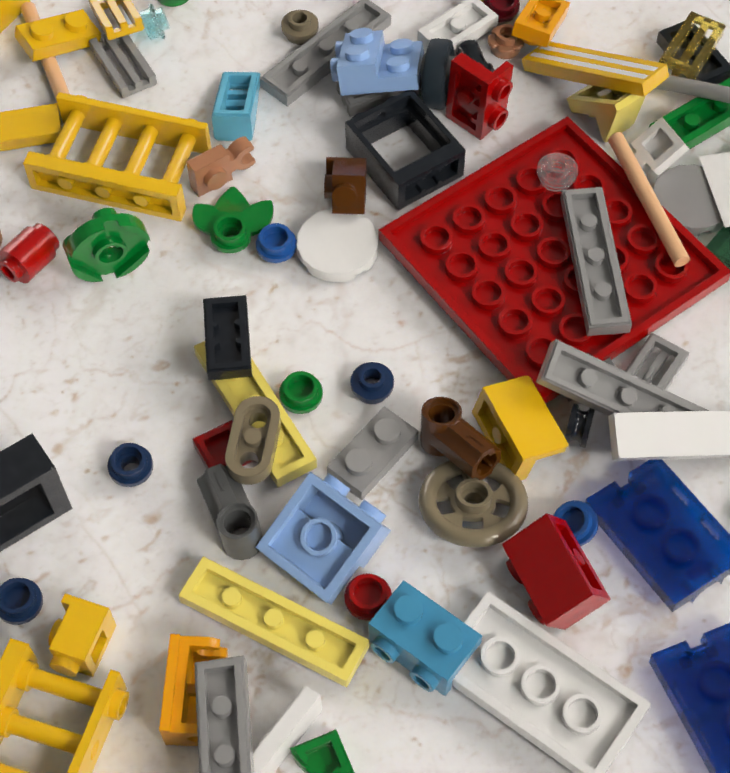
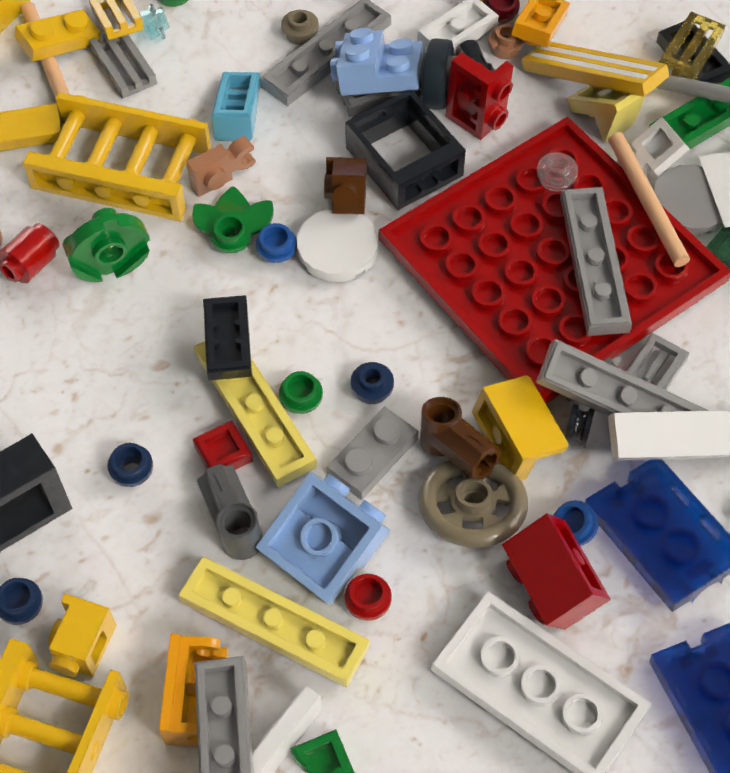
(253, 443): dark tan plate -> none
(422, 638): dark azure bracket -> none

